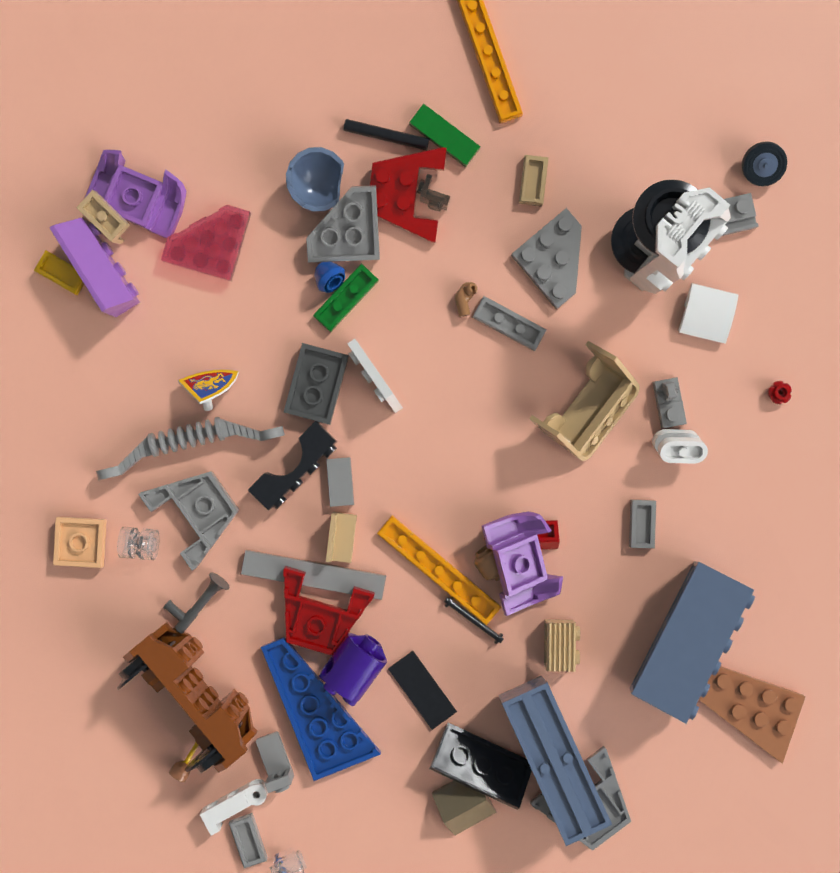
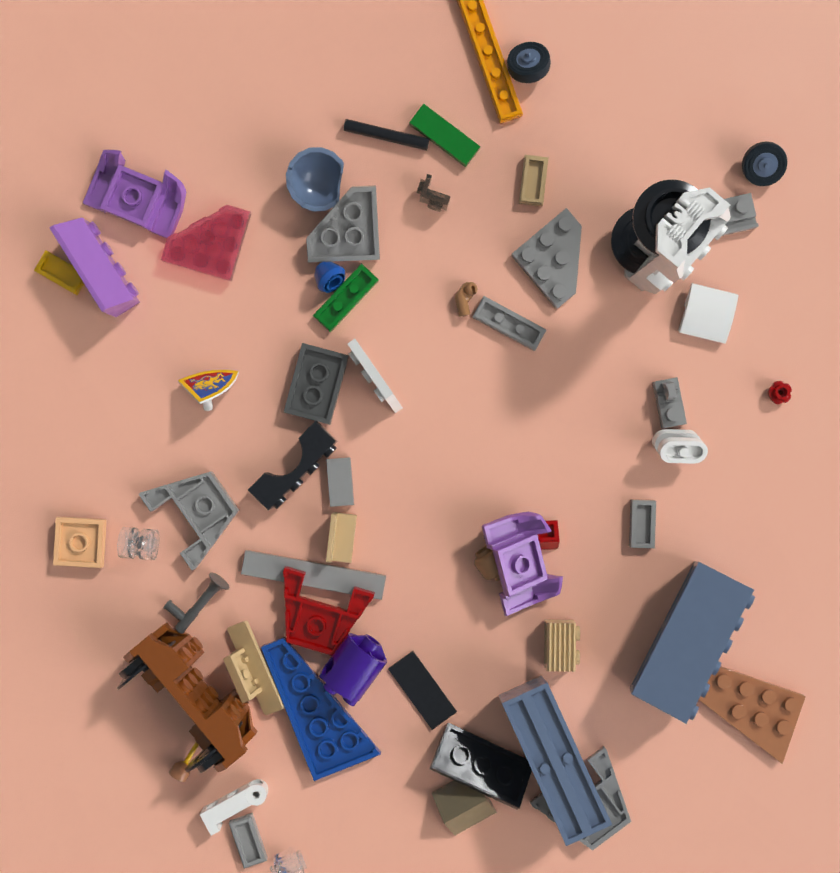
(103, 216): tan panel -> none
(151, 444): light grey piece -> none
(250, 670): none -> tan bracket
(275, 762): light grey bracket -> none
(397, 189): red wing -> none
(439, 570): light orange tile -> none
(498, 638): black axle -> none
(528, 62): none -> black wheel
(595, 407): tan windscreen -> none

